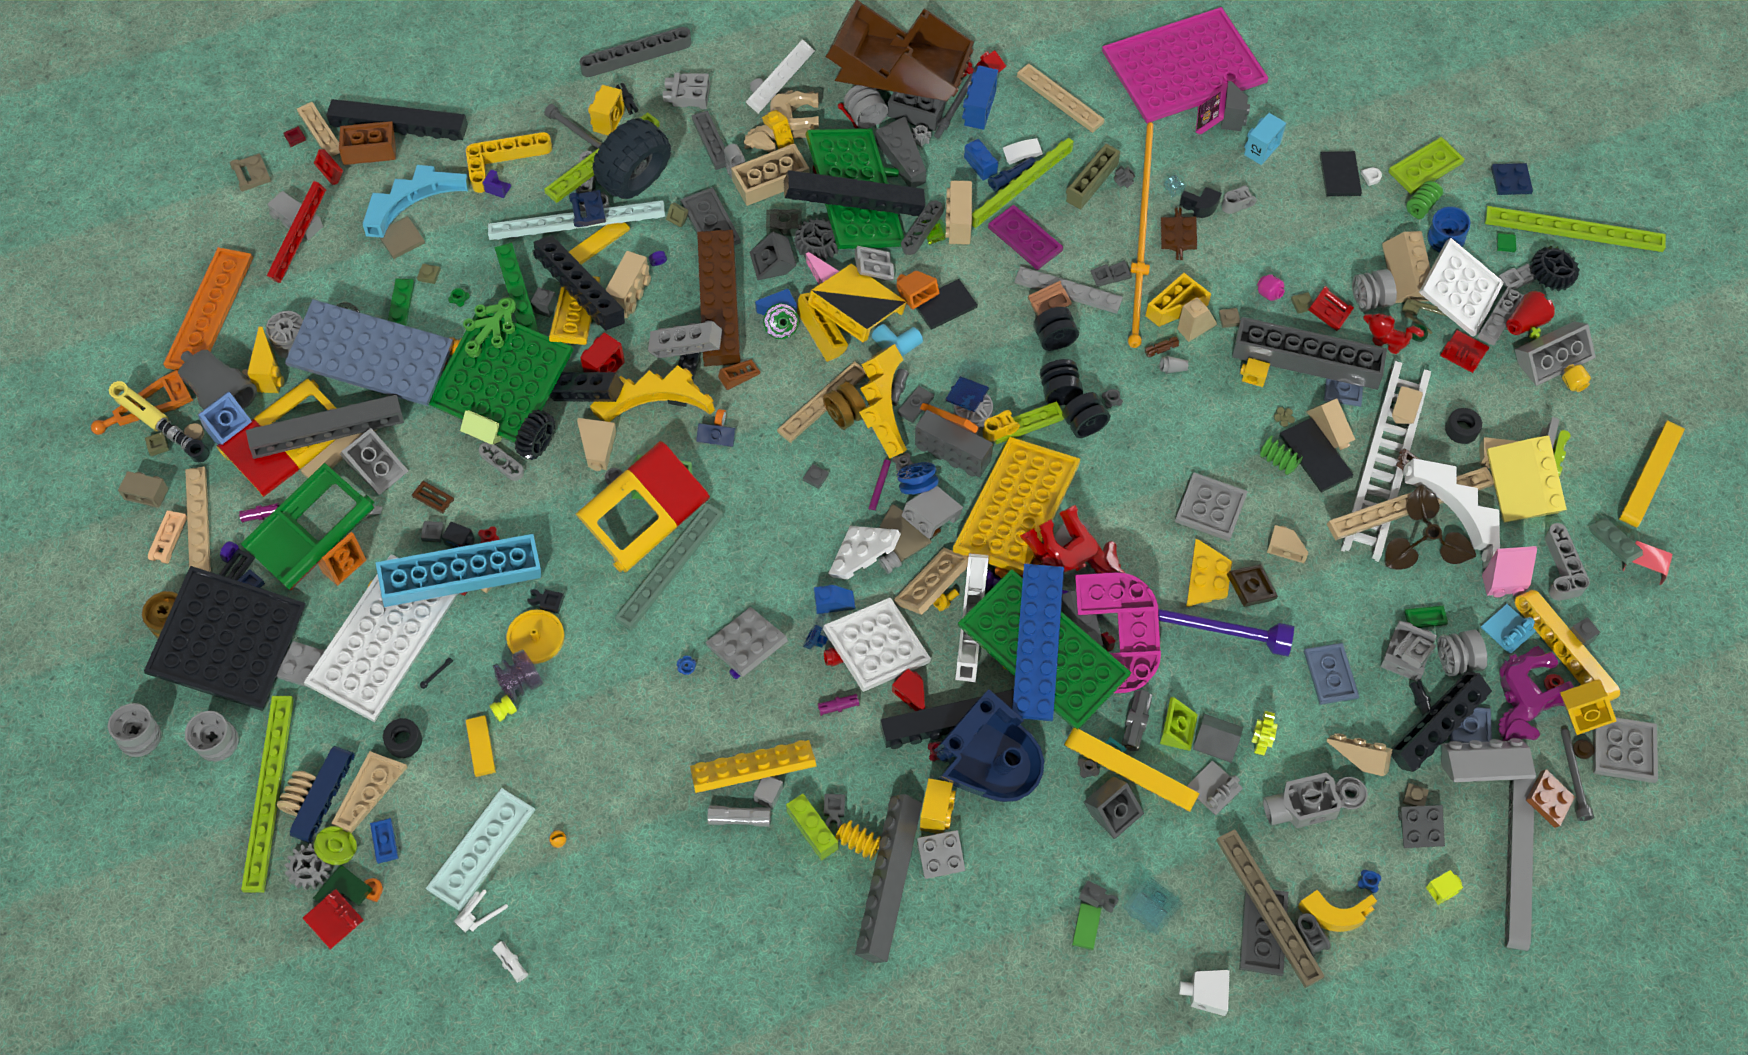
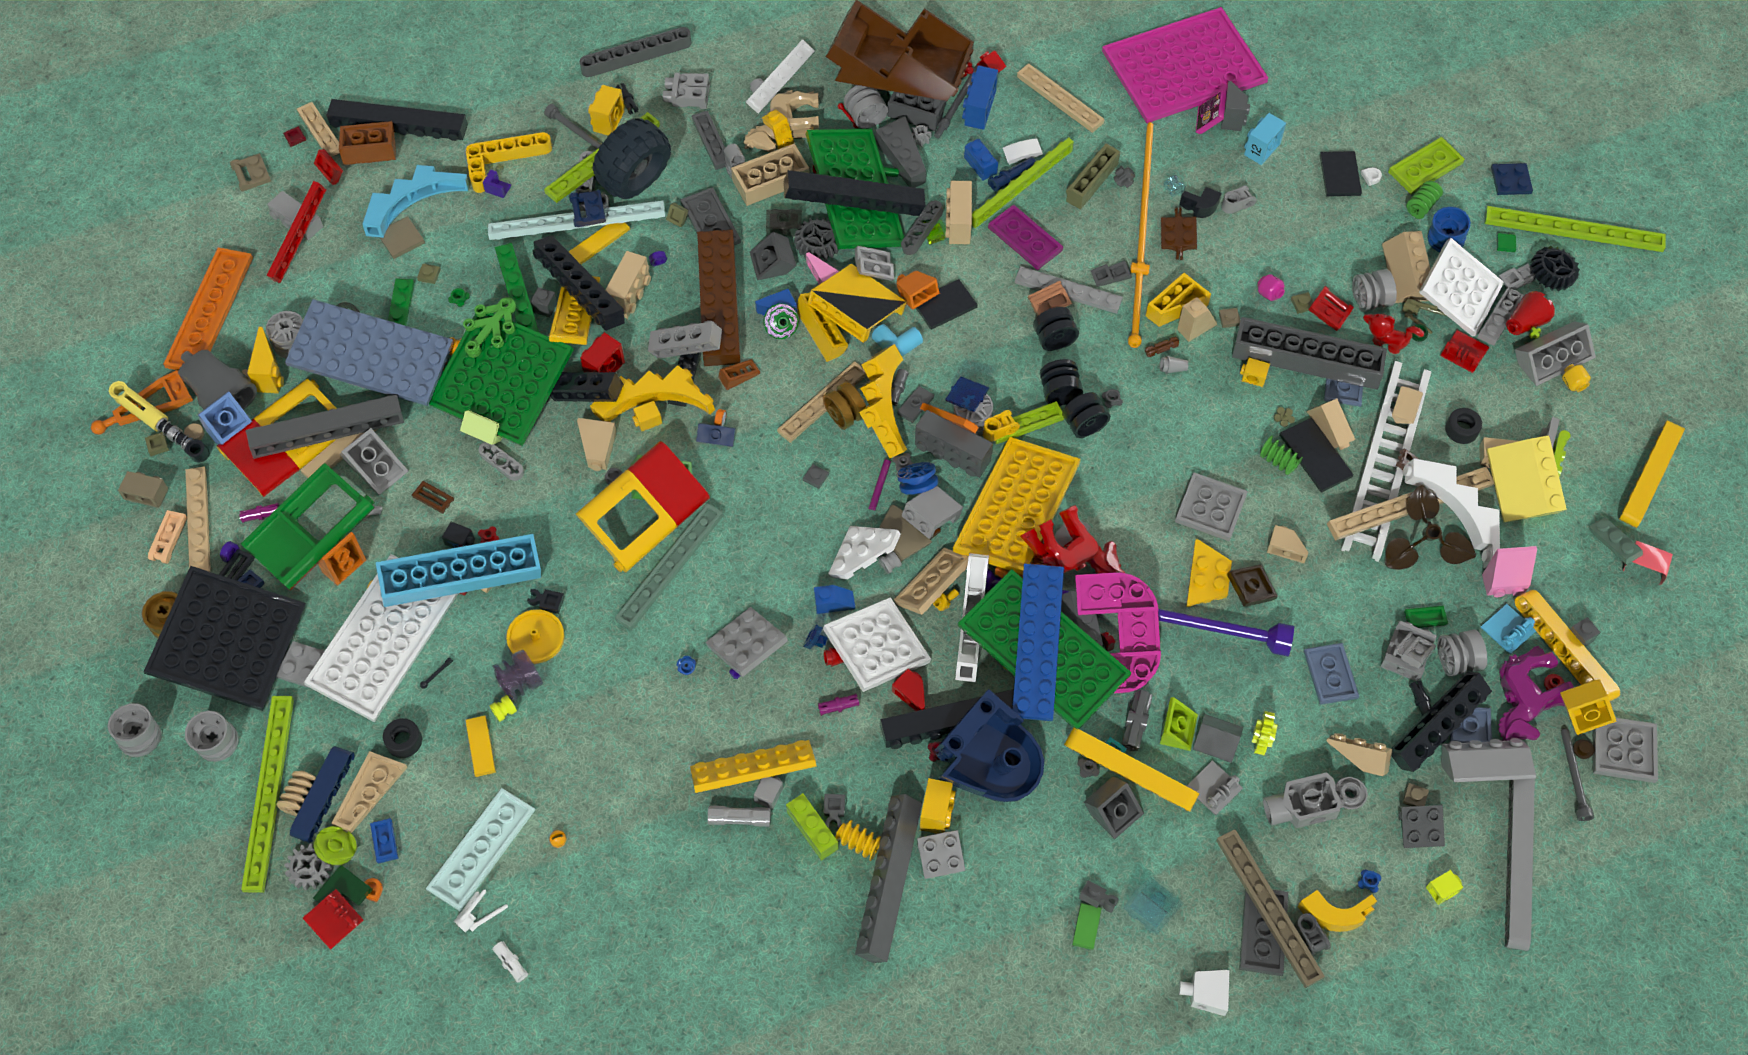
(432, 531): dark grey plate -> none
(534, 434): black gear -> none
(646, 416): none -> yellow brick
(1550, 798): plate -> none
(1557, 540): light grey beam -> none

